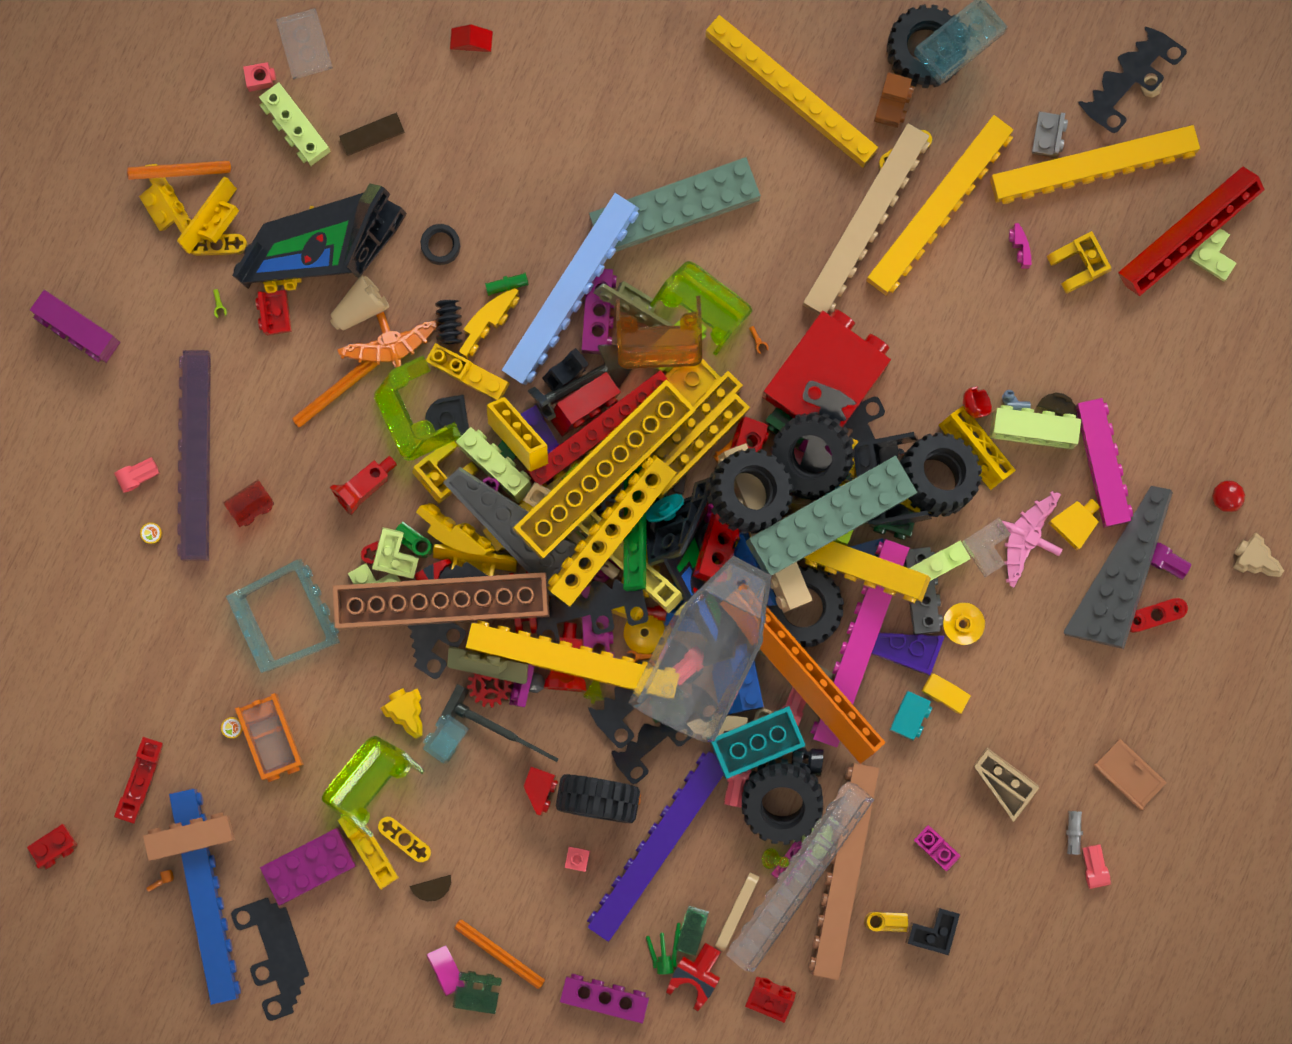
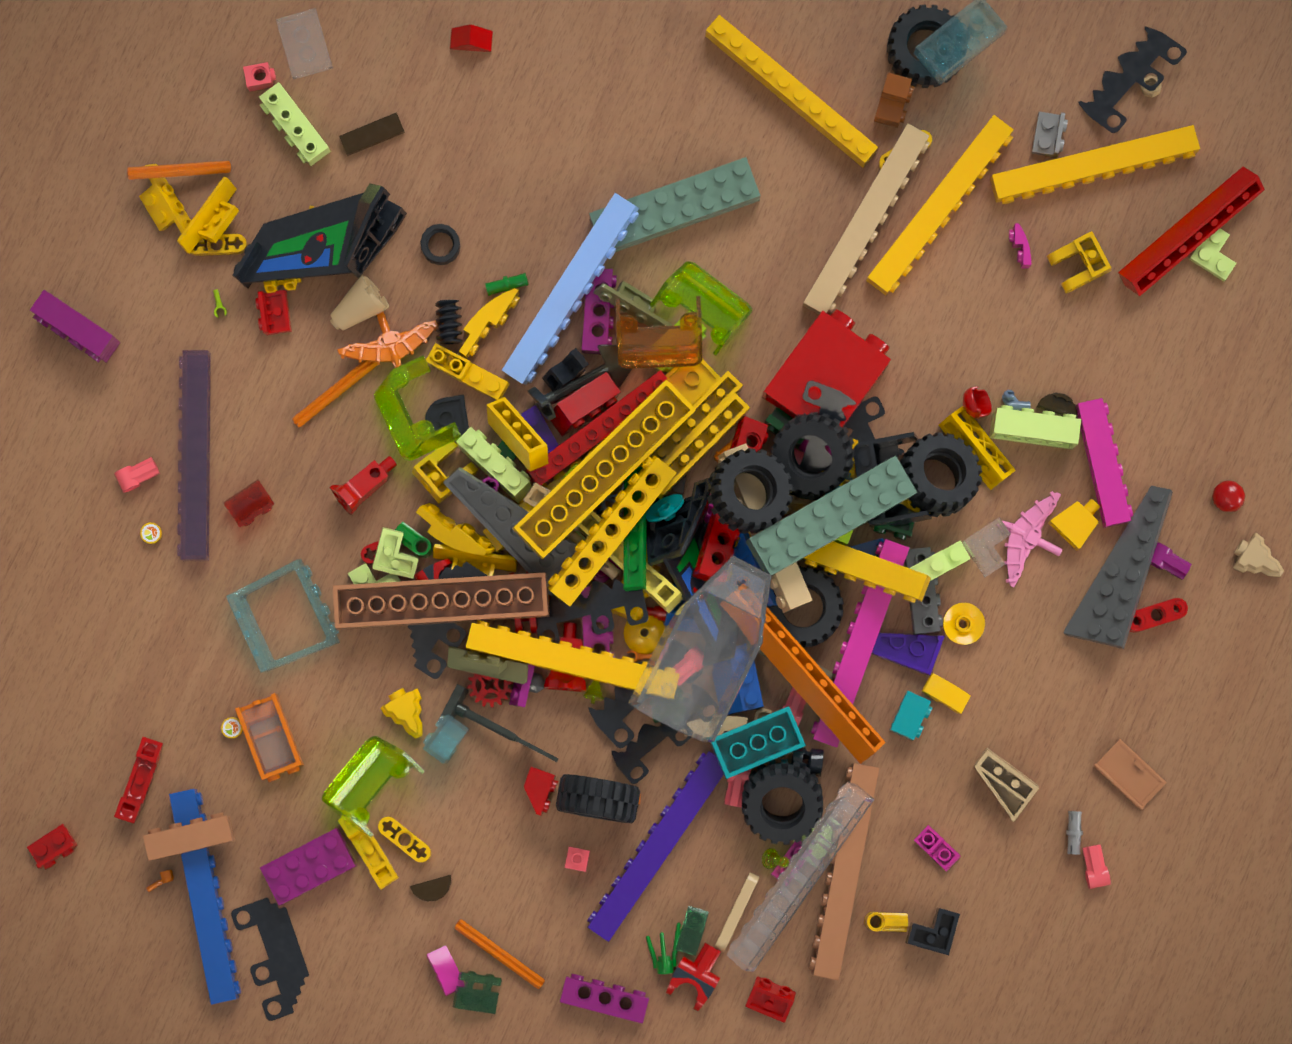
(758, 340): orange hand -> none

